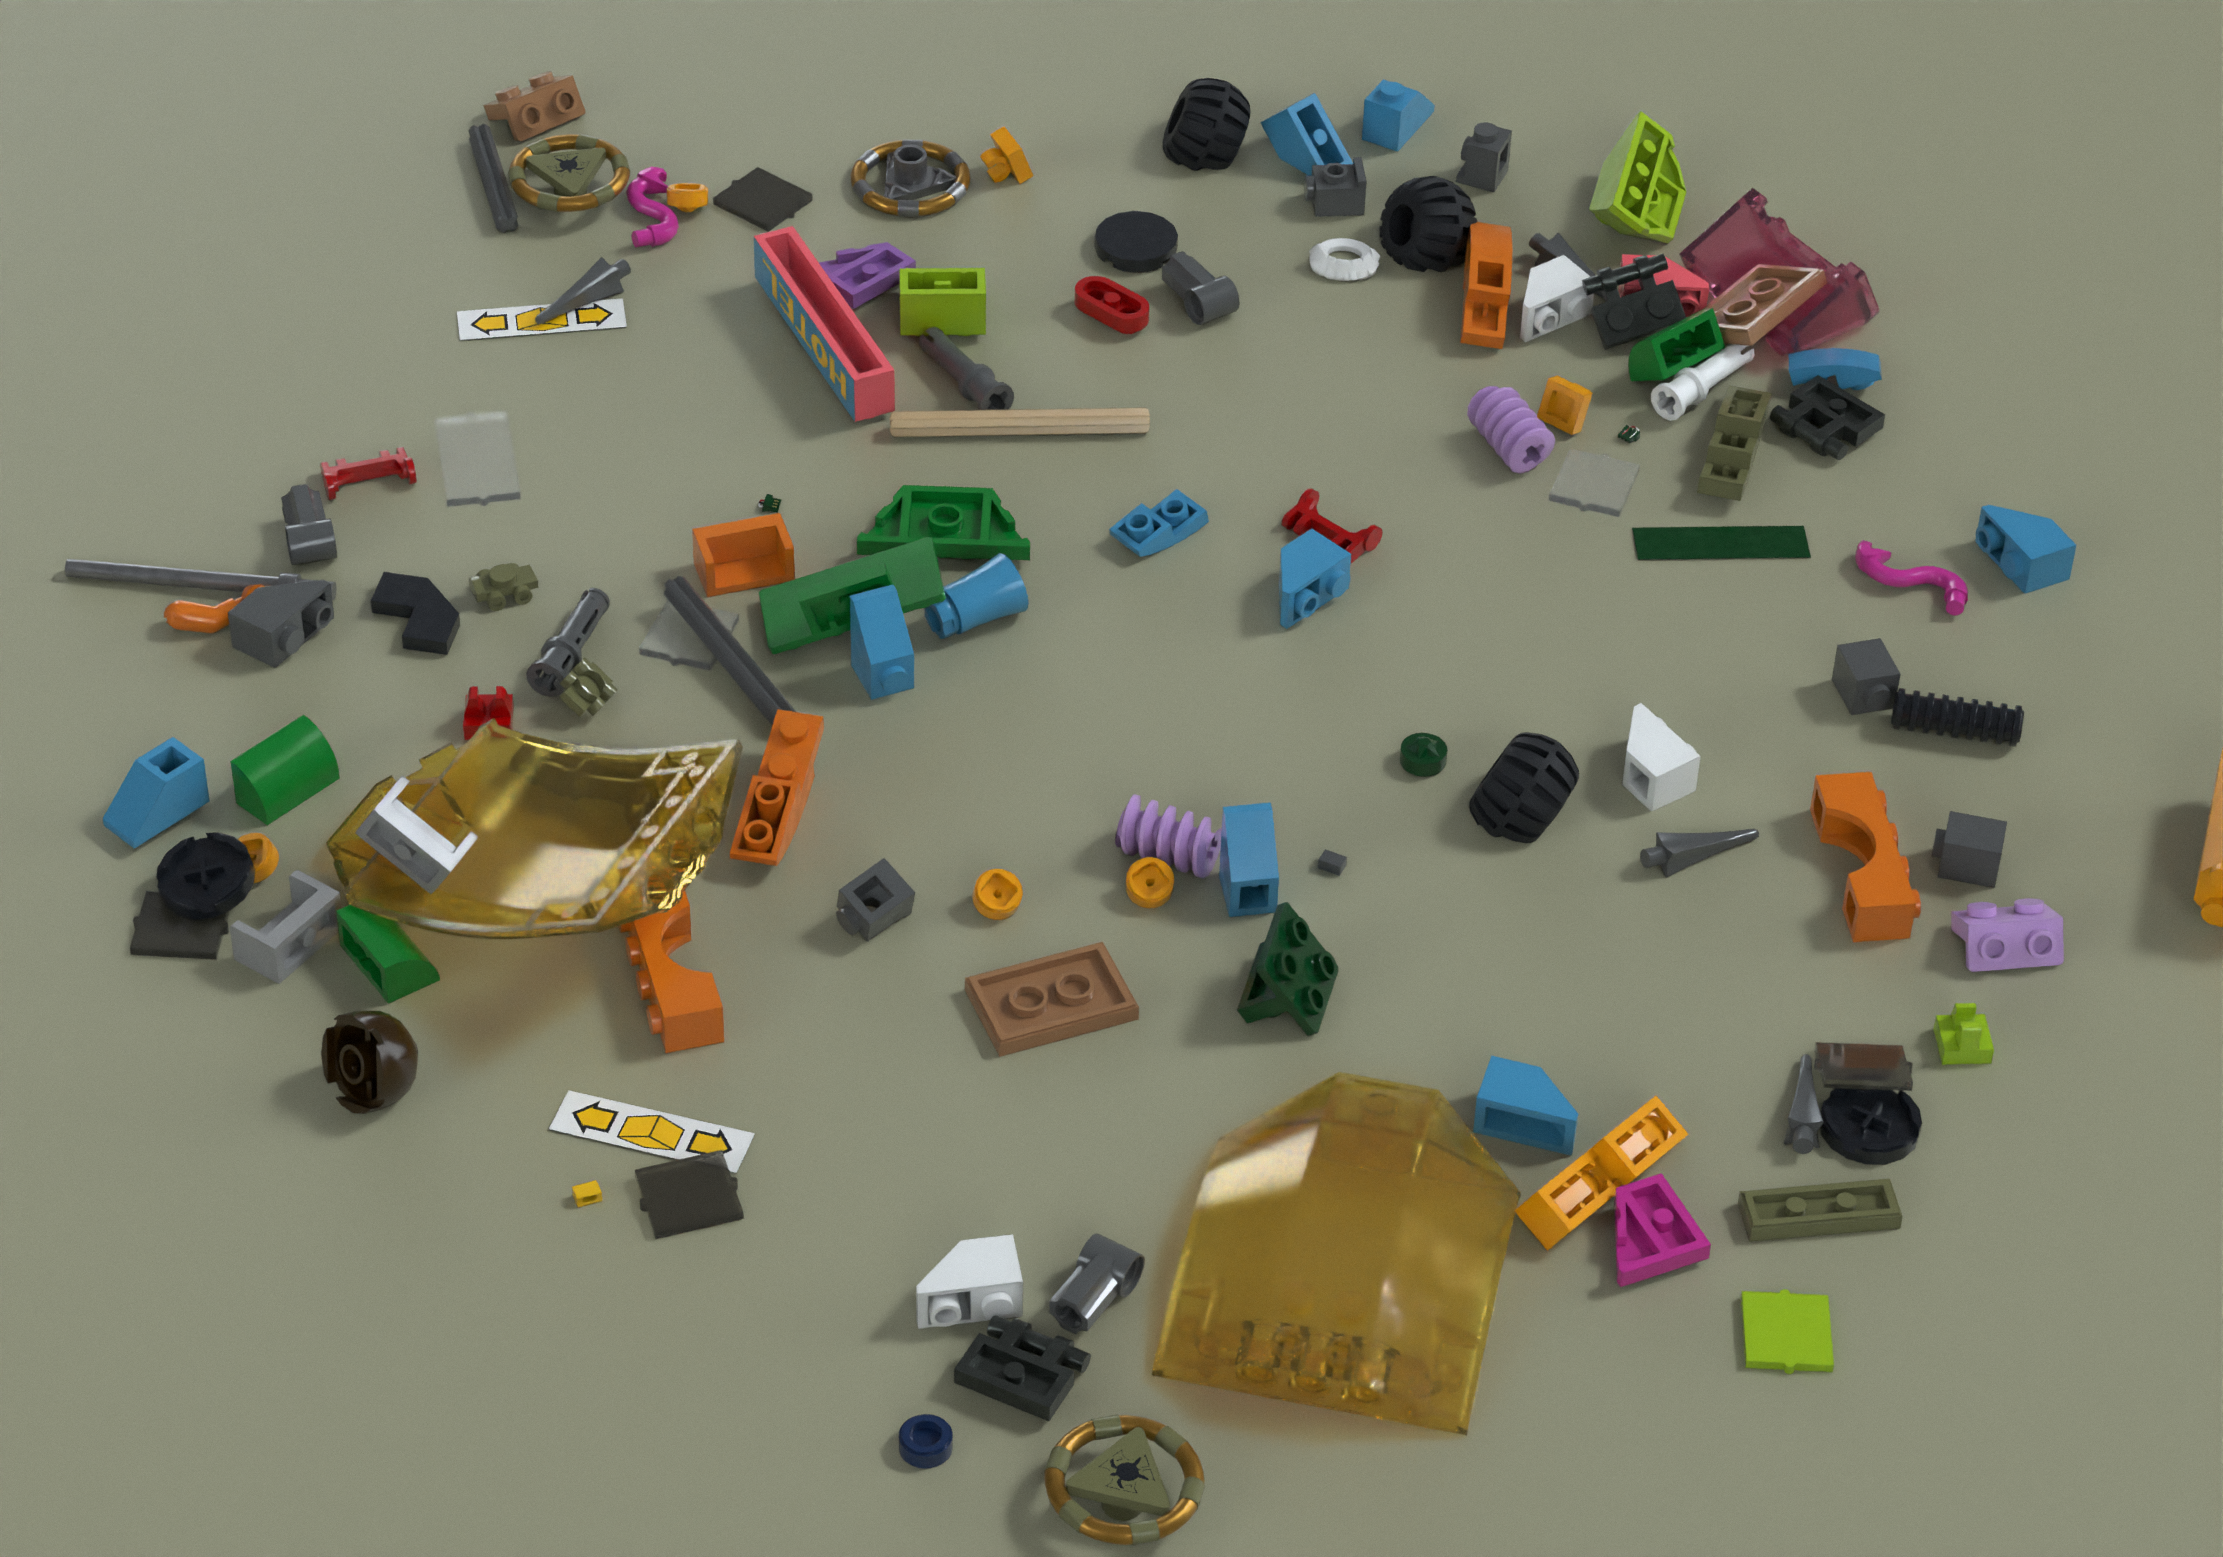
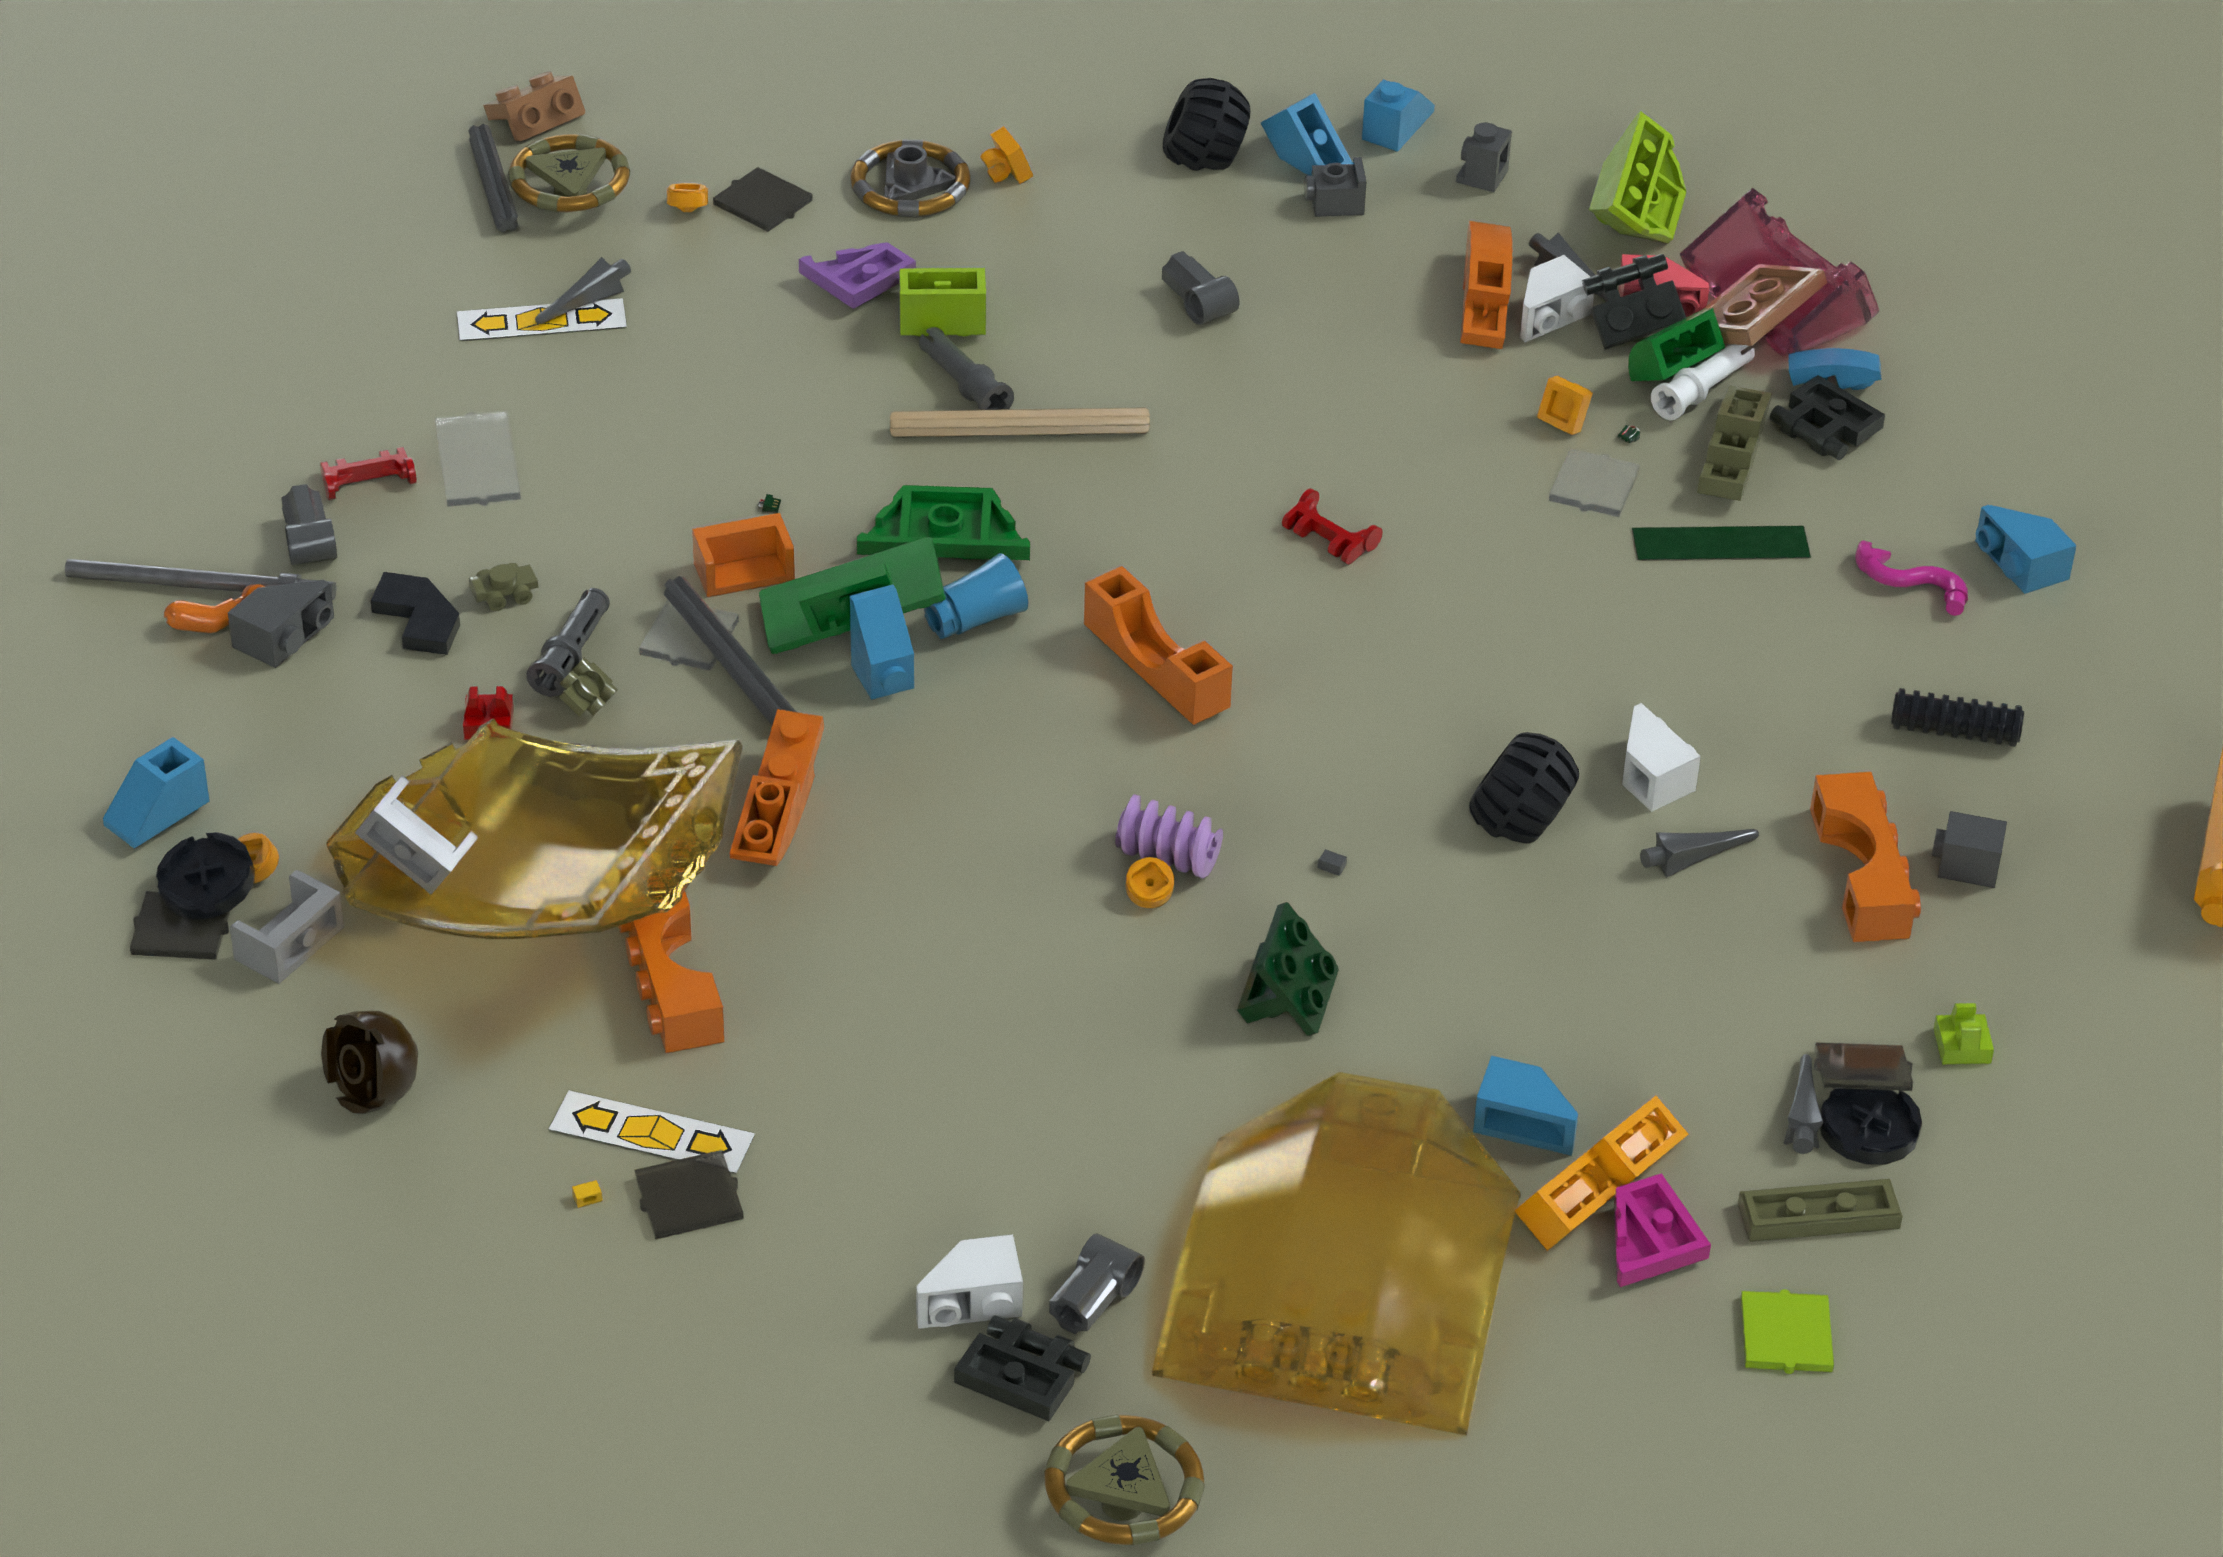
(283, 770): green brick -> none
(384, 953): green brick -> none
(651, 182): dark pink animal -> none
(824, 324): coral brick -> none
(879, 888): dark grey brick -> none
(925, 1441): dark blue tile -> none
(997, 894): light orange tile -> none
(1051, 999): medium nougat tile -> none
(1112, 304): red plate -> none
(1123, 617): none -> orange arch
(1136, 241): black tile -> none
(1161, 527): dark azure slope -> none
(1249, 860): dark azure slope -> none
(1310, 576): dark azure slope -> none
(1343, 269): white piece -> none
(1423, 754): dark green tile -> none
(1427, 224): black wheel -> none
(1510, 427): lavender piece -> none
(1865, 676): dark grey brick -> none
(2010, 936): lavender bracket -> none

